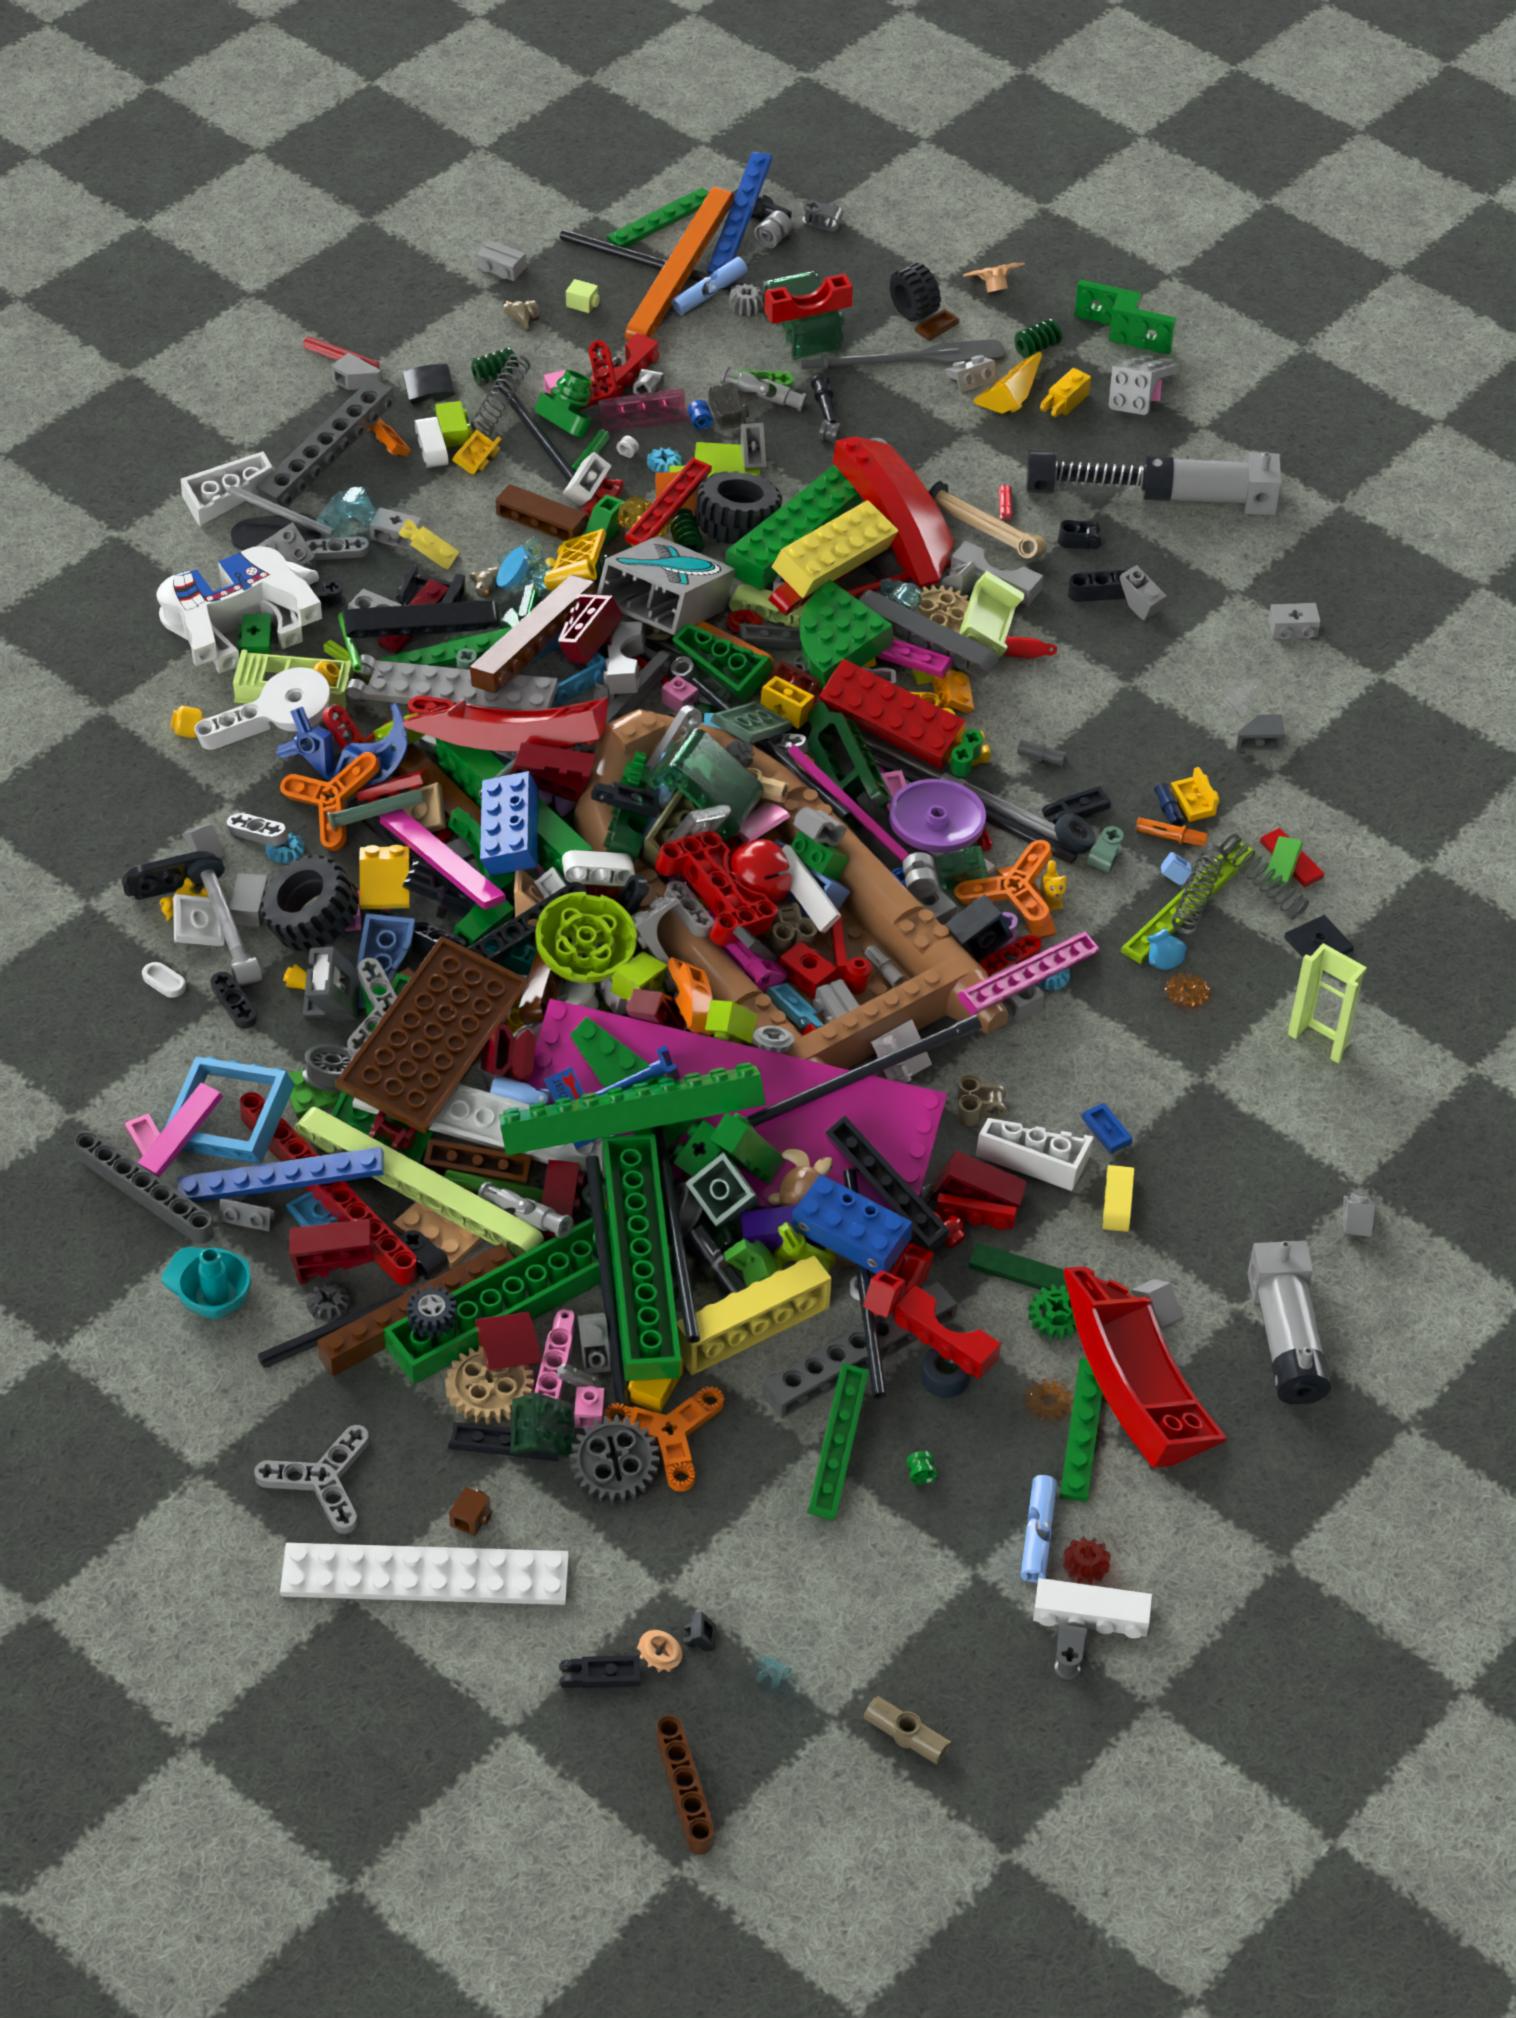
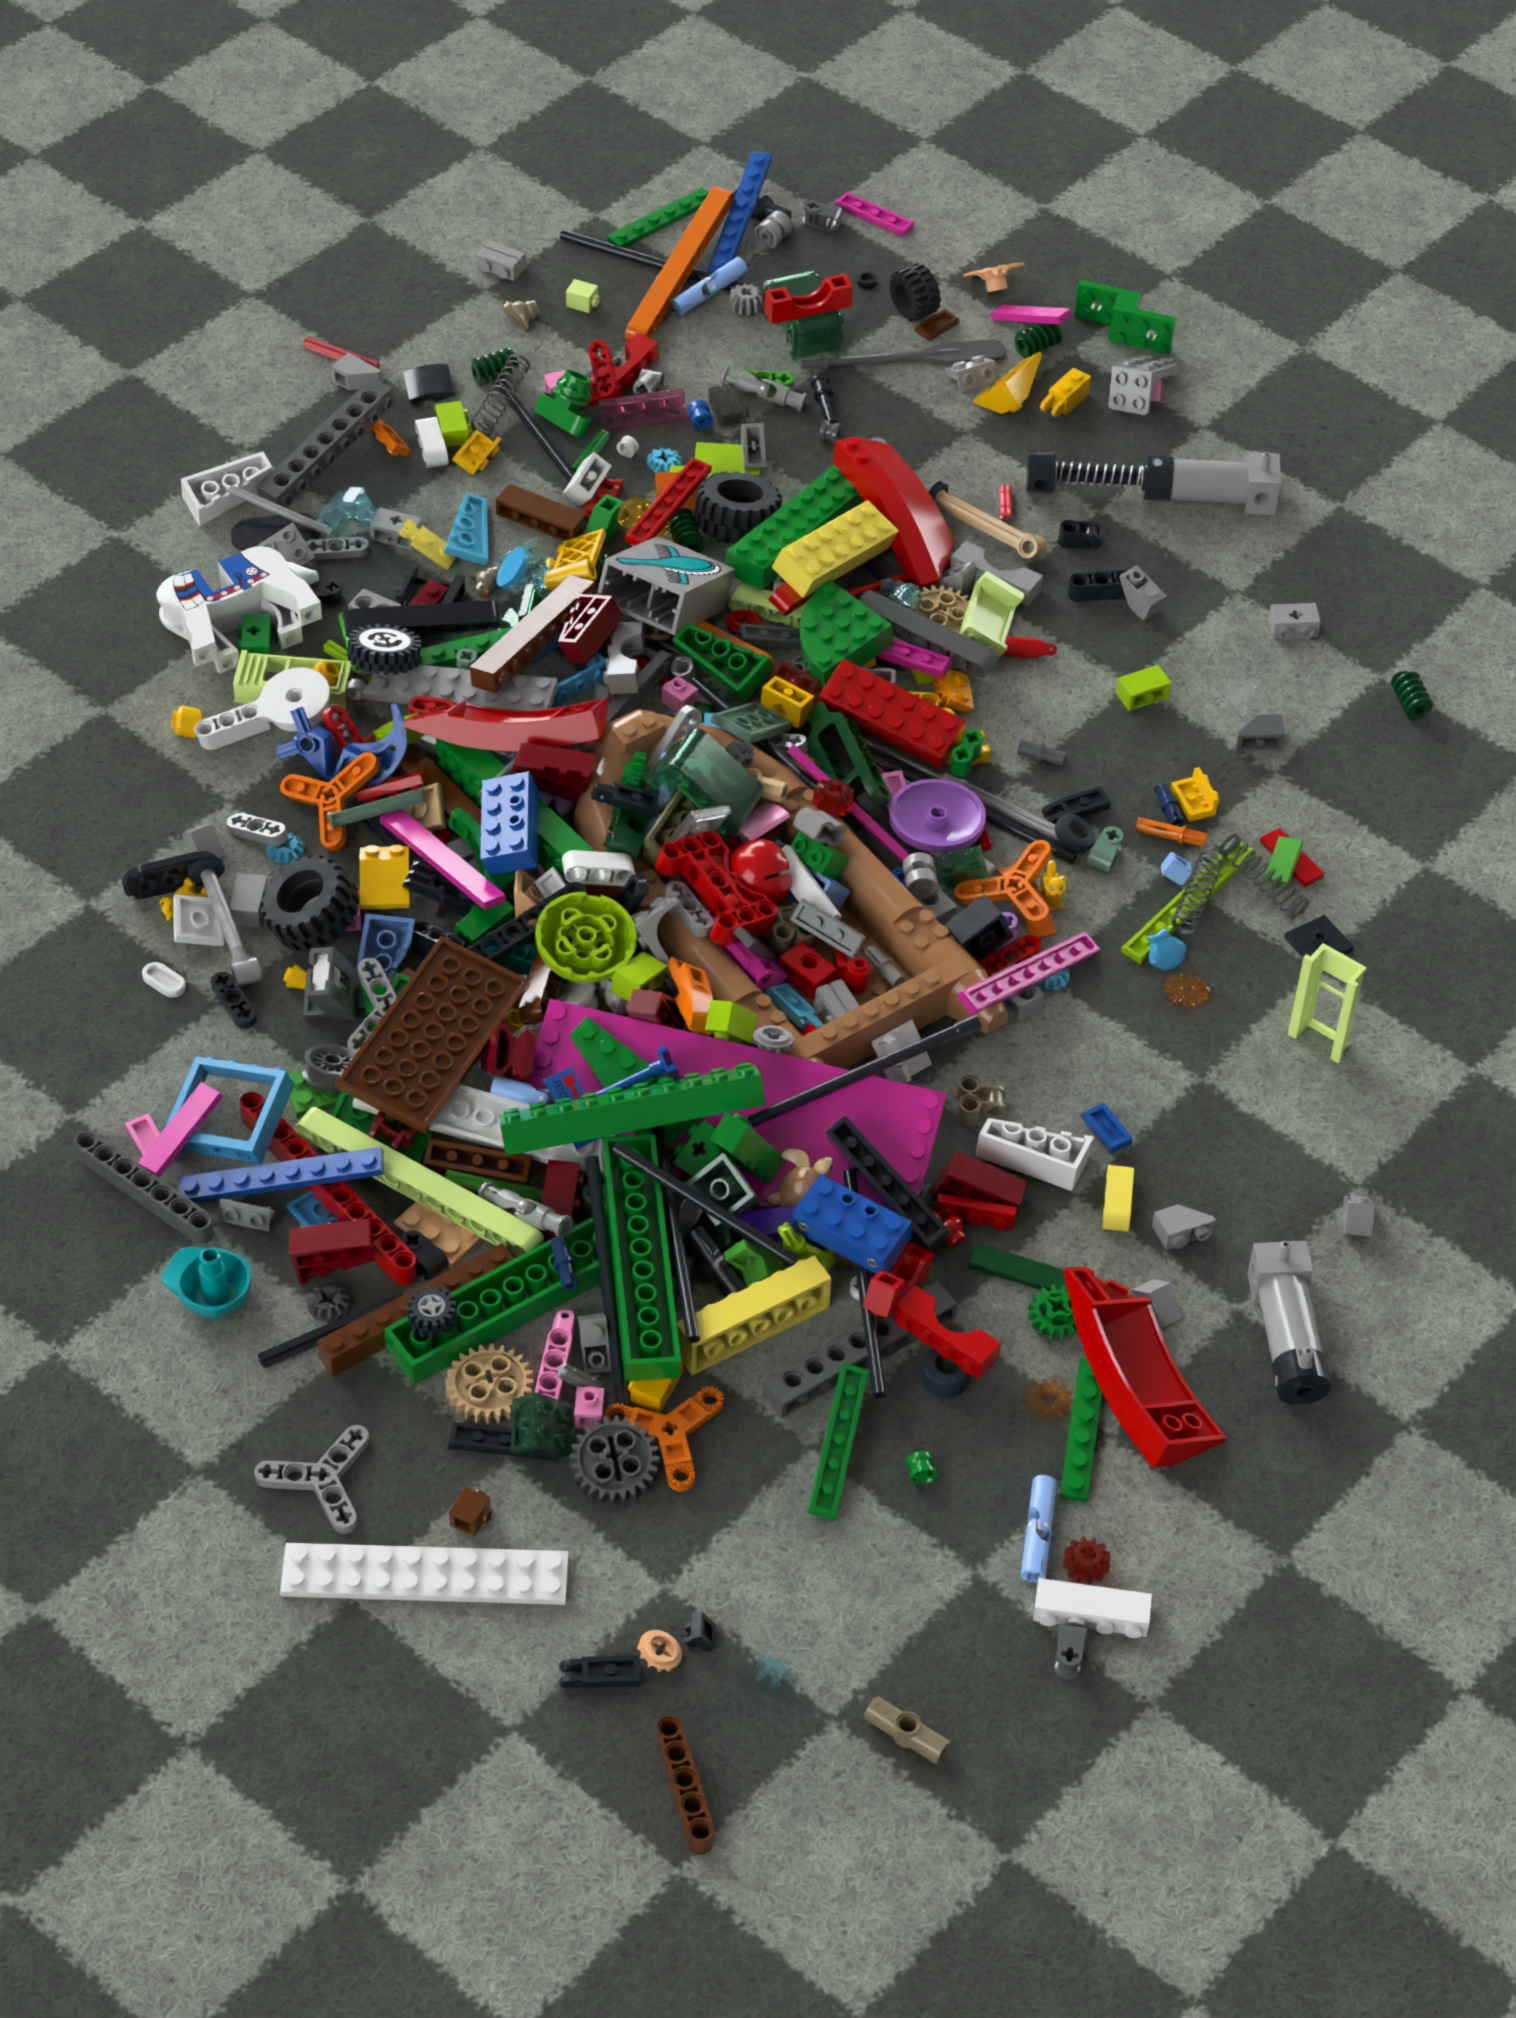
(384, 649): none -> black wheel
(470, 531): none -> medium azure wing
(508, 1341): dark red slope -> none
(564, 1263): none -> dark blue pin
(704, 1203): none -> black piece
(828, 928): none -> tile
(833, 797): none -> clear red gear
(866, 280): none -> black tile
(875, 214): none -> dark pink tile
(1031, 314): none -> dark pink tile
(1143, 687): none -> lime brick
(1182, 1225): none -> light grey slope
(1411, 694): none -> dark green piece

